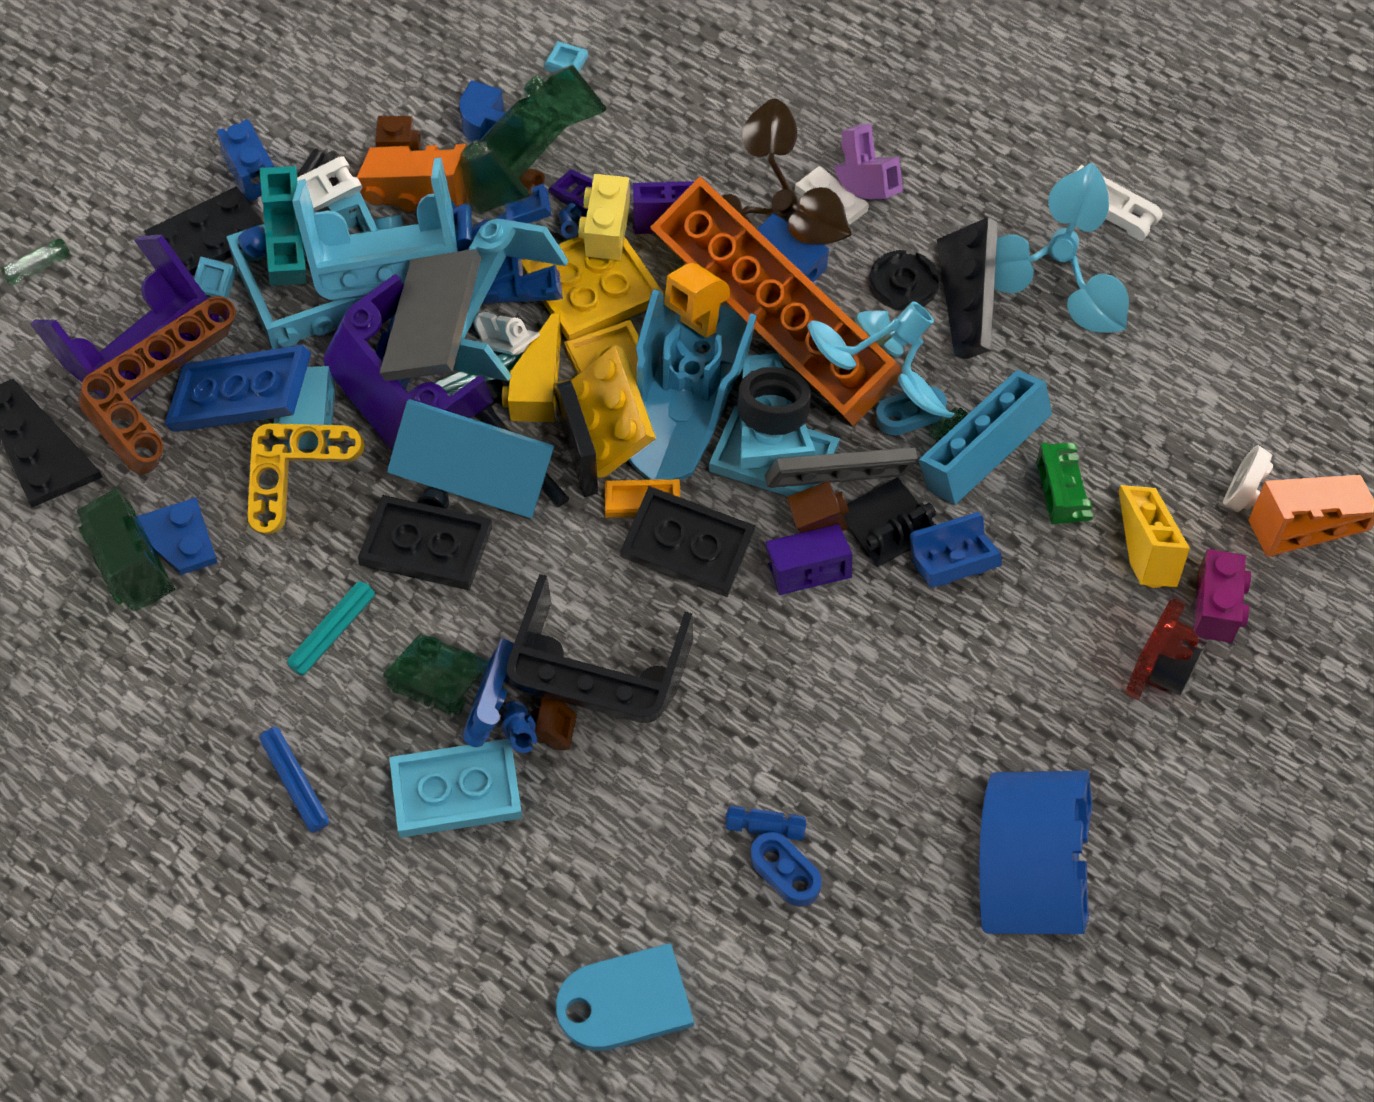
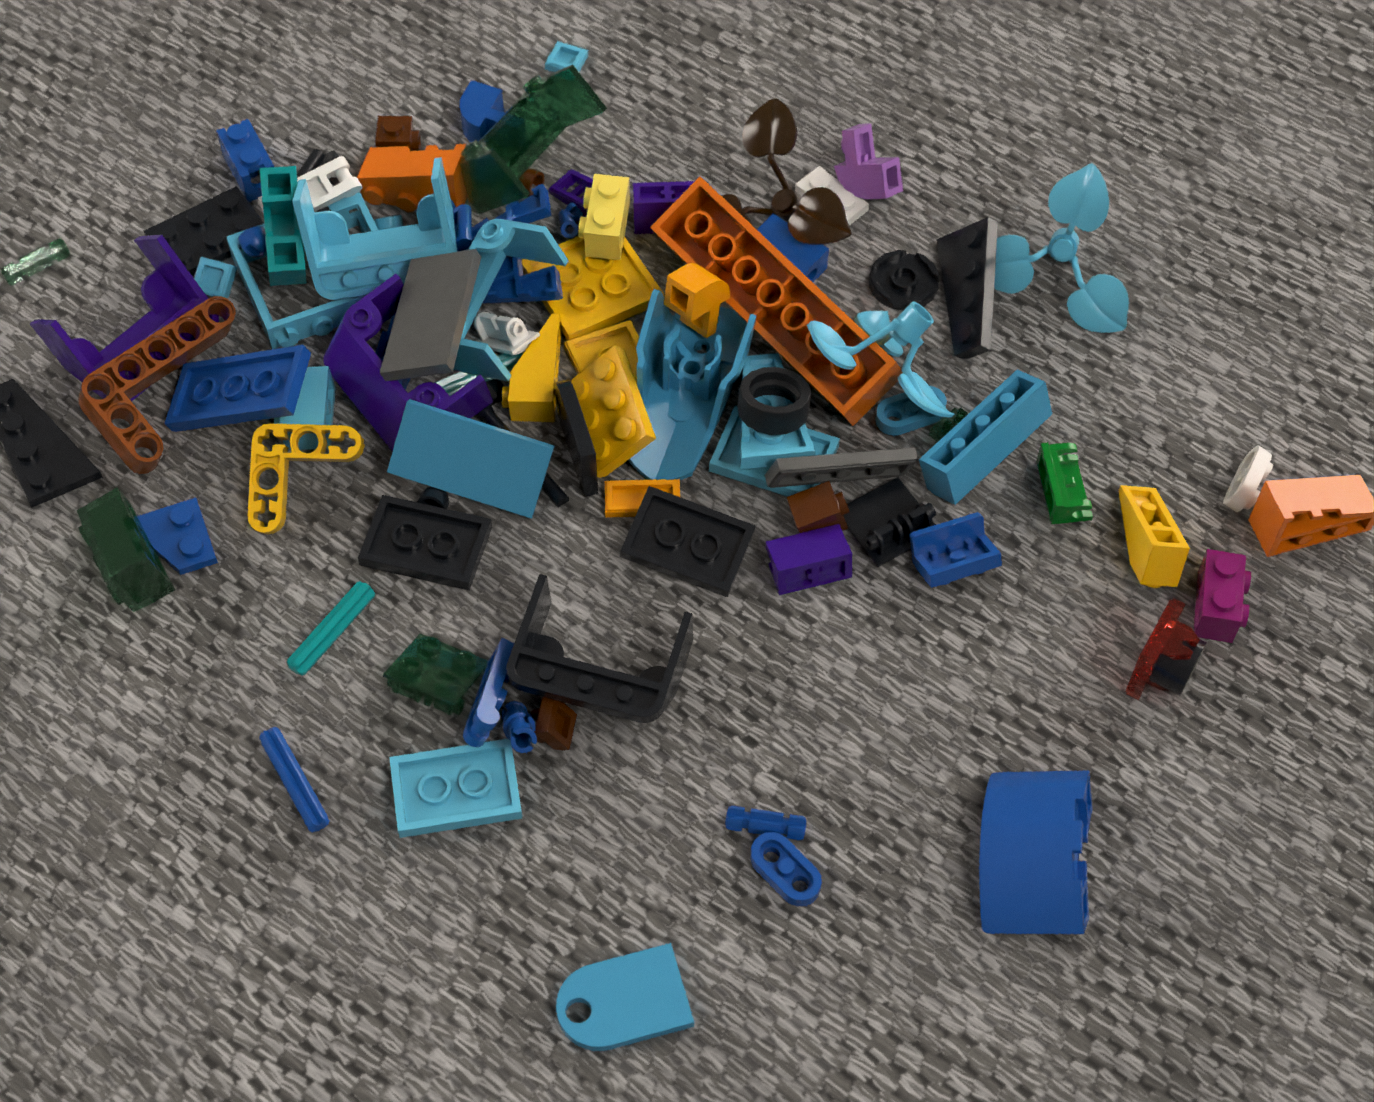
(1123, 203): white plate -> none

